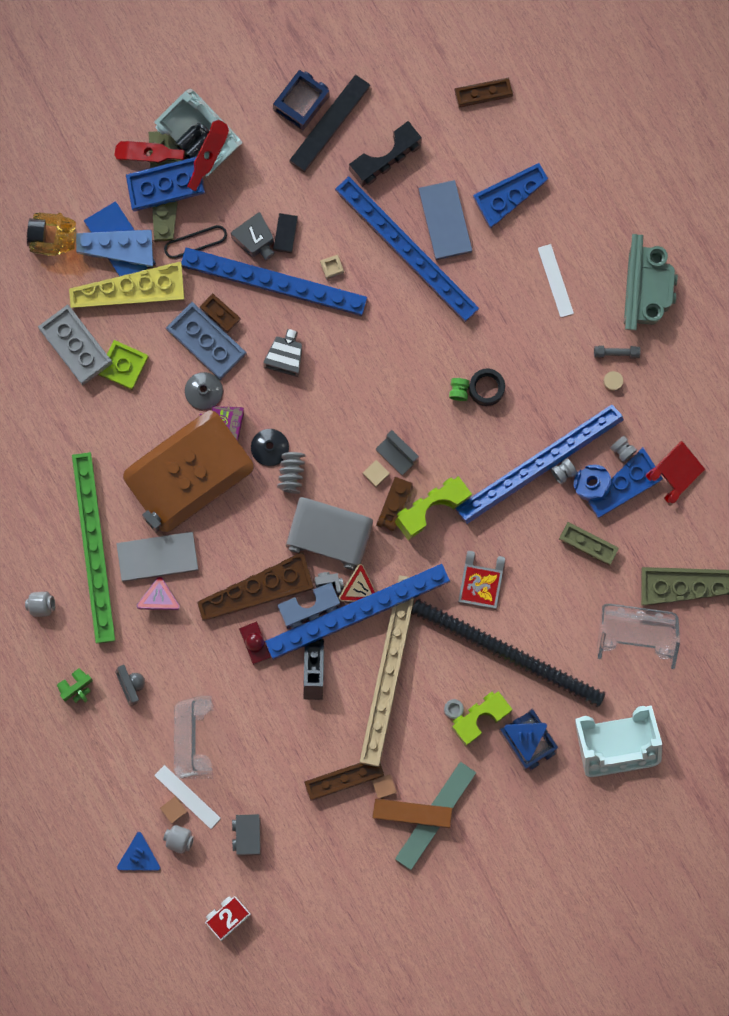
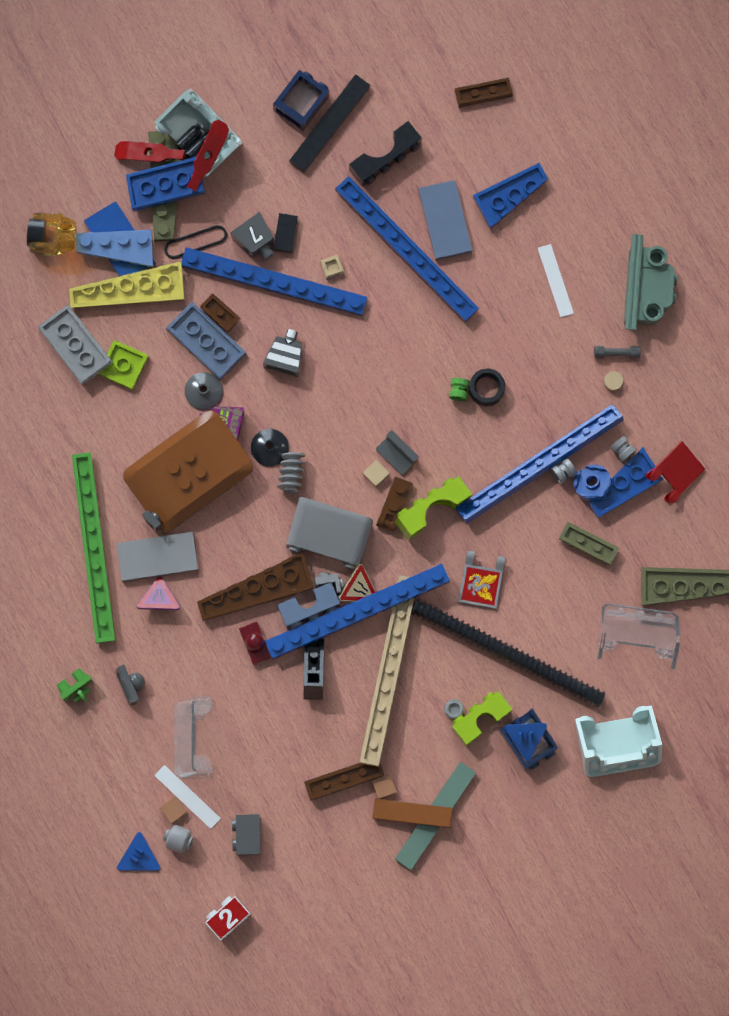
(40, 604): light grey head -> none

